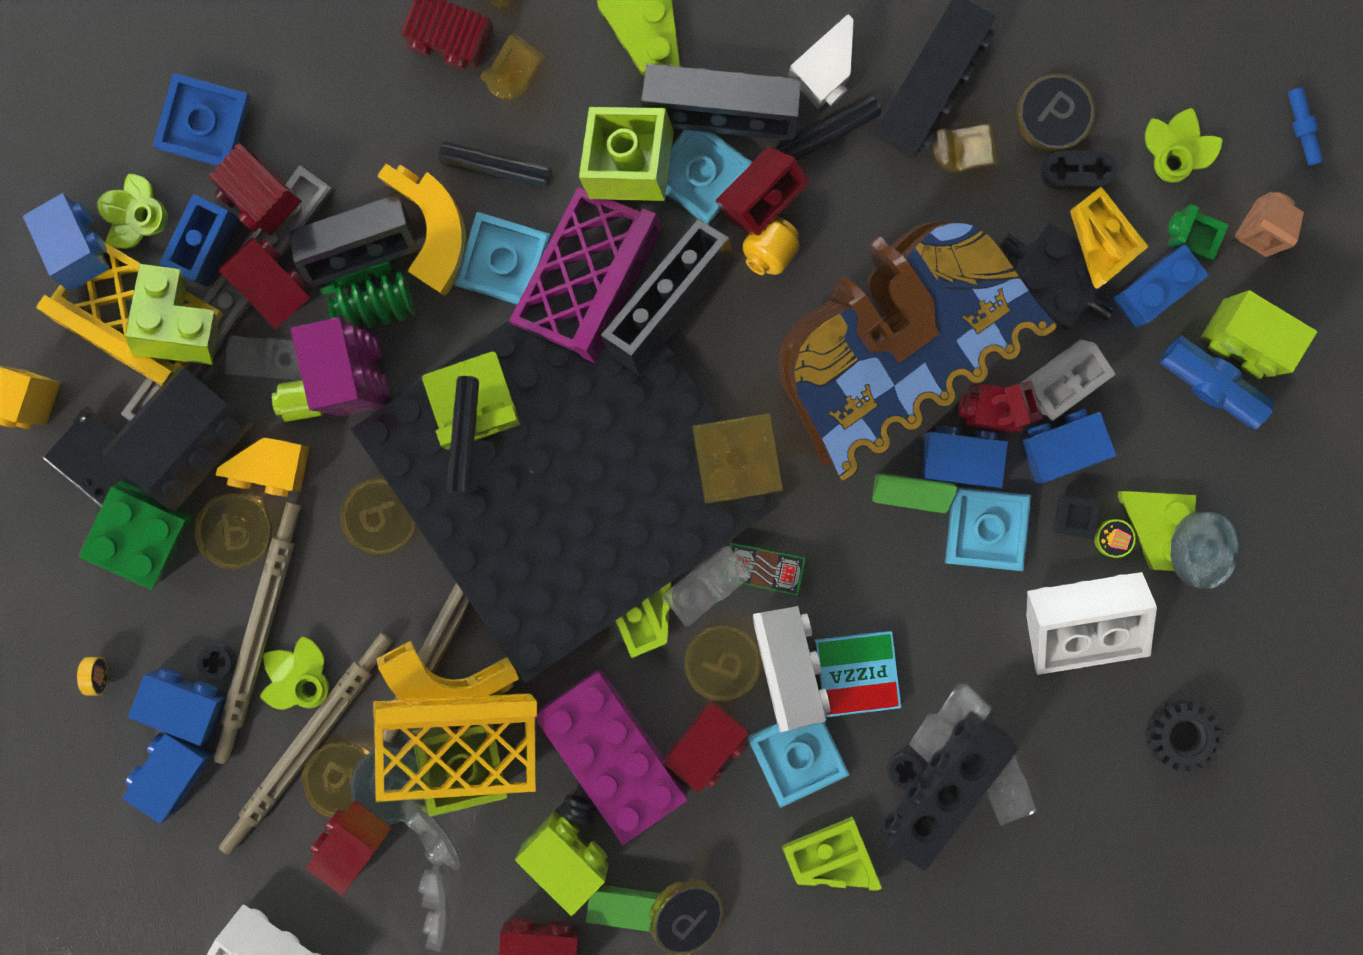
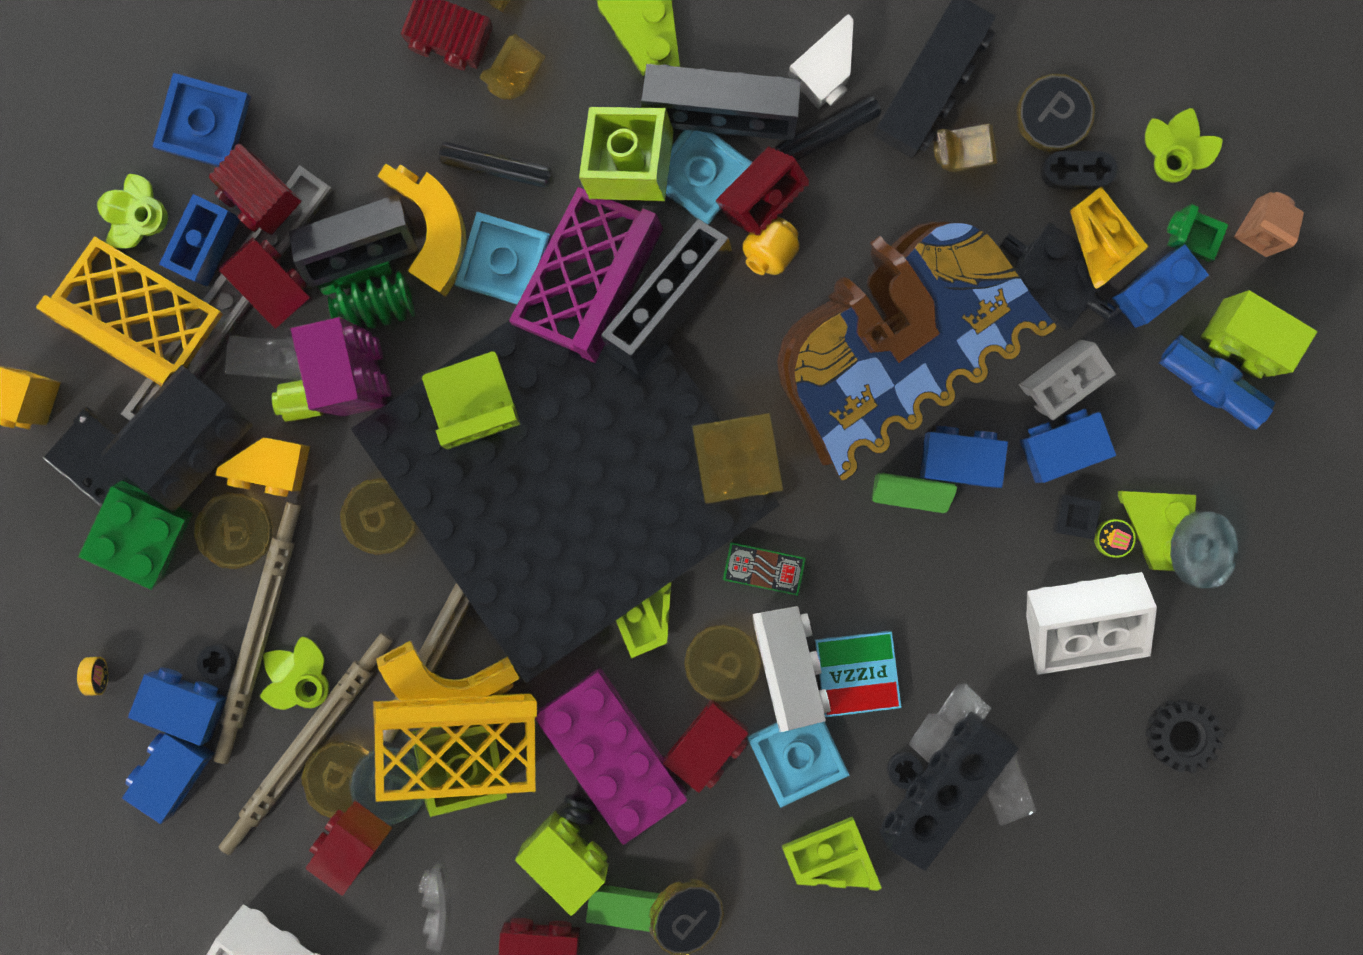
(67, 241): brick -> none
(162, 325): lime brick -> none
(433, 836): clear slope -> none
(463, 435): black axle -> none
(706, 585): clear slope -> none
(980, 412): dark red brick -> none
(988, 529): medium azure tile -> none
(1022, 404): dark red tile -> none
(1305, 126): blue bar -> none

